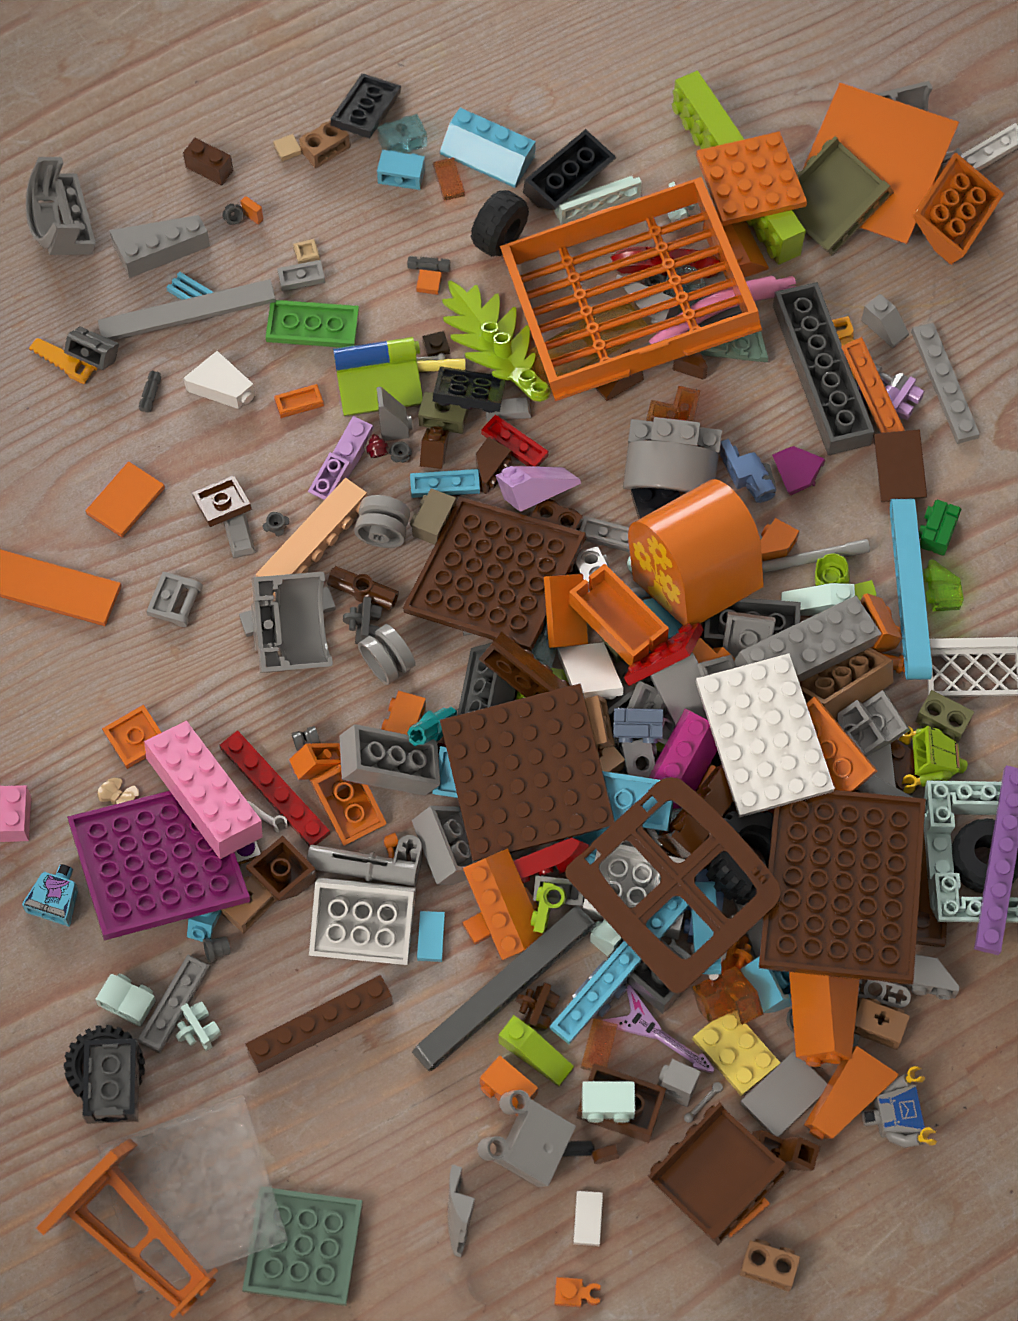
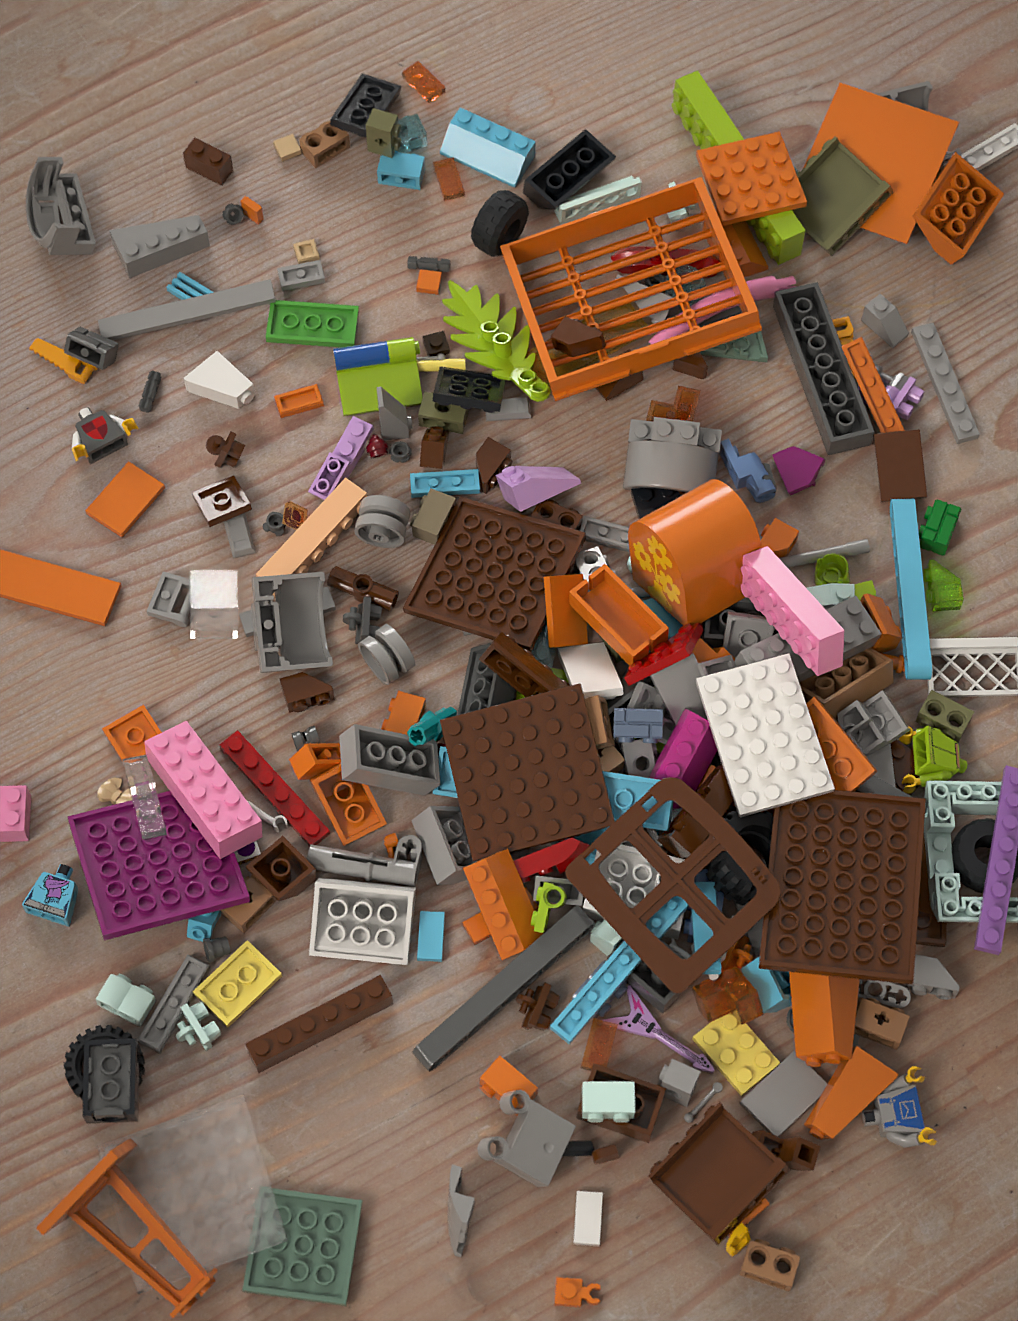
(100, 434): none -> torso
(144, 797): none -> clear slope
(213, 604): none -> clear slope
(228, 451): none -> reddish brown hips
(237, 983): none -> light yellow plate
(294, 515): none -> clear orange tile
(305, 691): none -> reddish brown slope
(383, 133): none -> olive brick
(423, 82): none -> clear orange plate
(521, 446): red plate -> none
(534, 1051): lime slope -> none
(576, 338): none -> reddish brown slope
(738, 1240): none -> yellow tile
(792, 611): none -> bright pink brick

